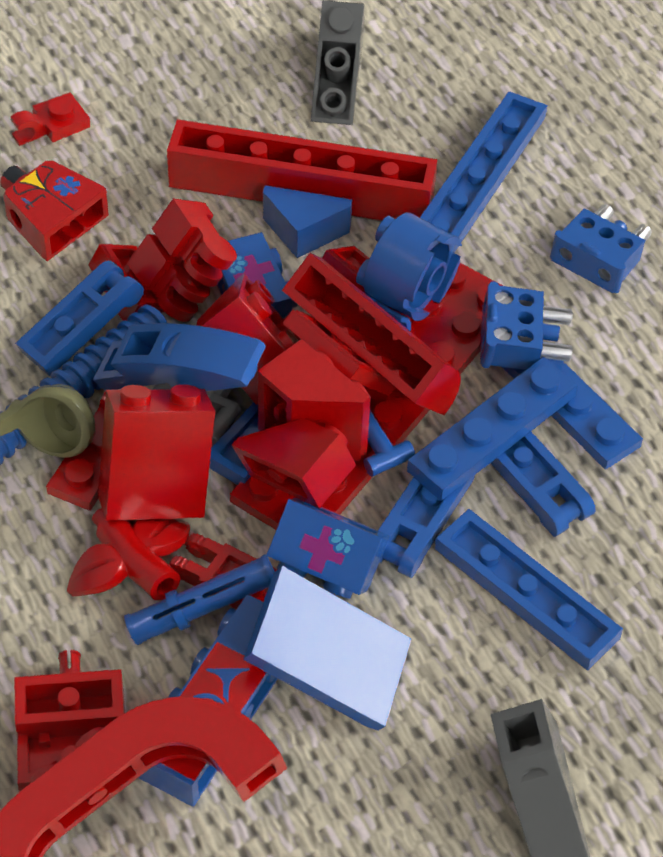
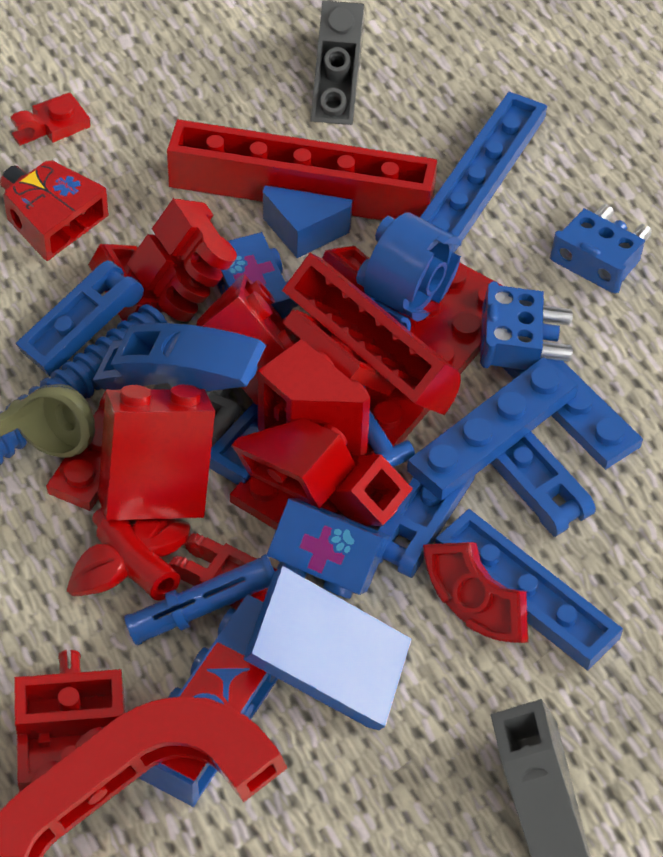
(371, 491): none -> red brick
(474, 594): none -> red tile

